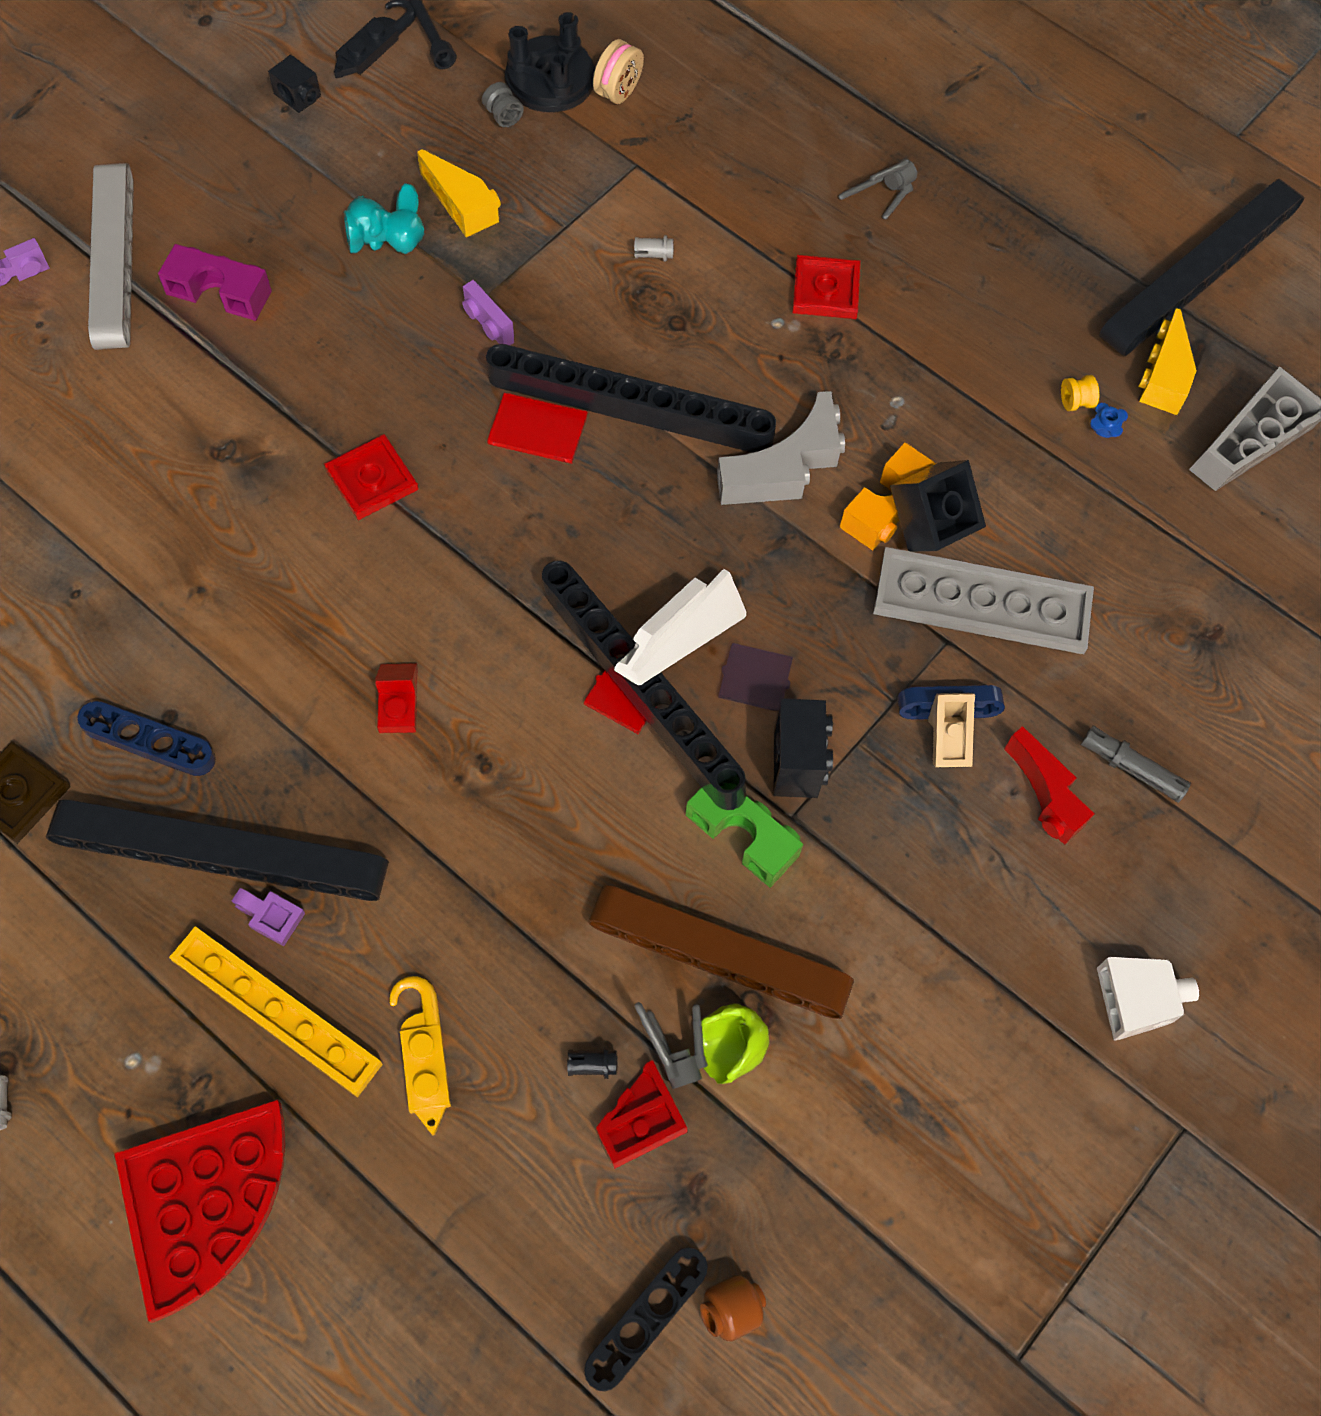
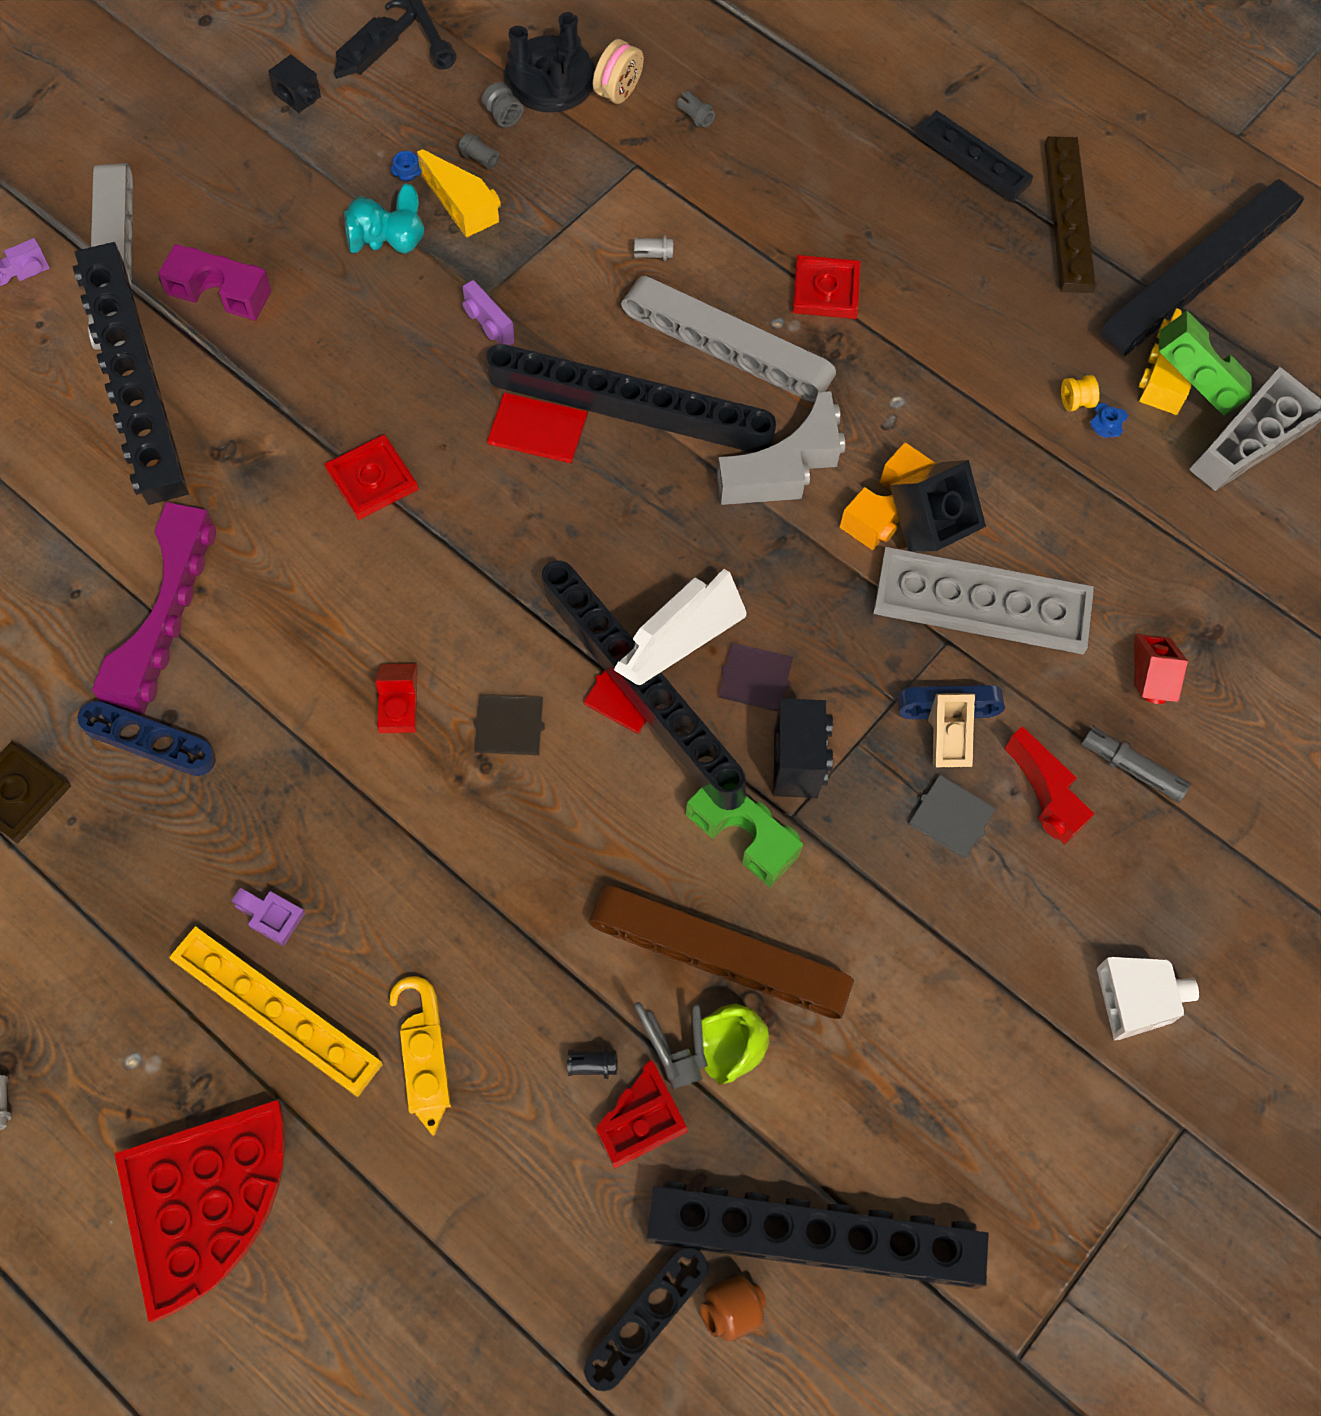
(105, 265): none -> black brick
(132, 671): none -> magenta arch
(218, 850): black beam -> none
(406, 166): none -> blue plate
(472, 147): none -> dark grey pin
(509, 725): none -> clear smoke piece
(700, 112): none -> dark grey pin
(728, 338): none -> light grey beam
(895, 177): dark grey plant -> none
(952, 816): none -> dark grey piece
(967, 1246): none -> black brick
(974, 155): none -> black plate
(1069, 215): none -> dark brown plate
(1158, 668): none -> slope
(1188, 349): none -> bright green arch

